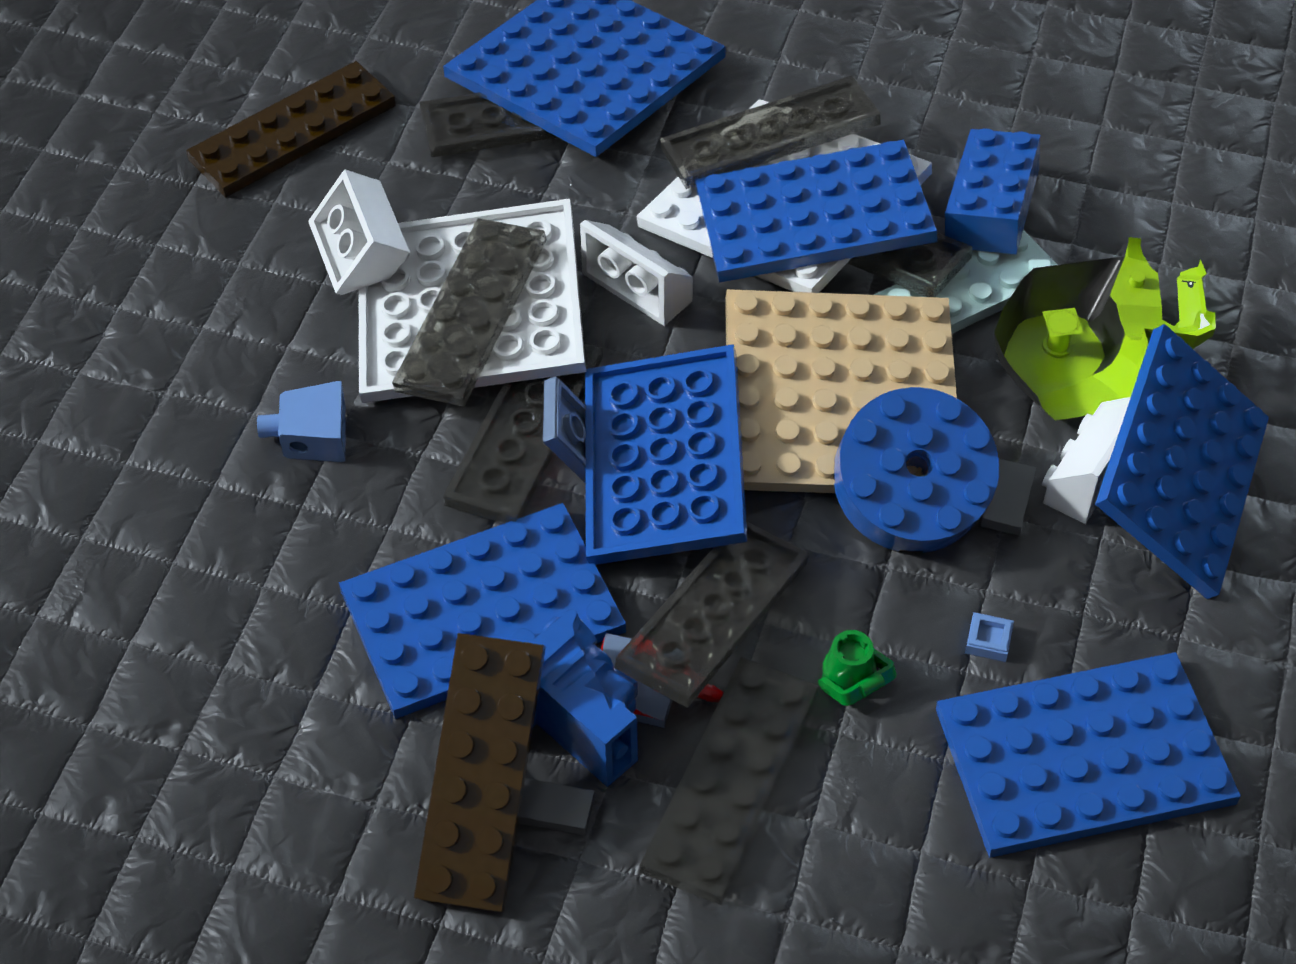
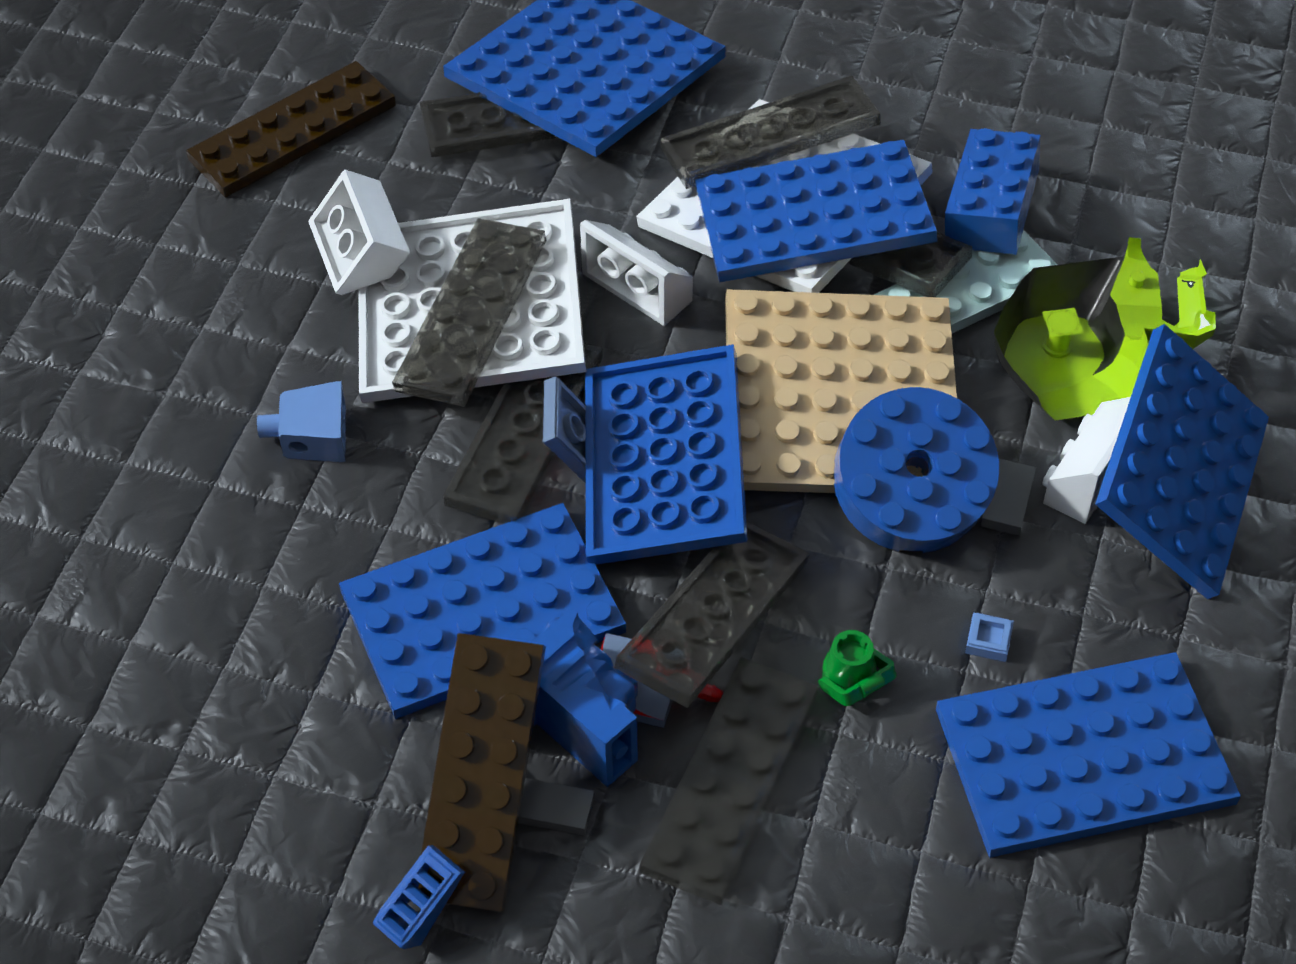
(400, 920): none -> blue slope

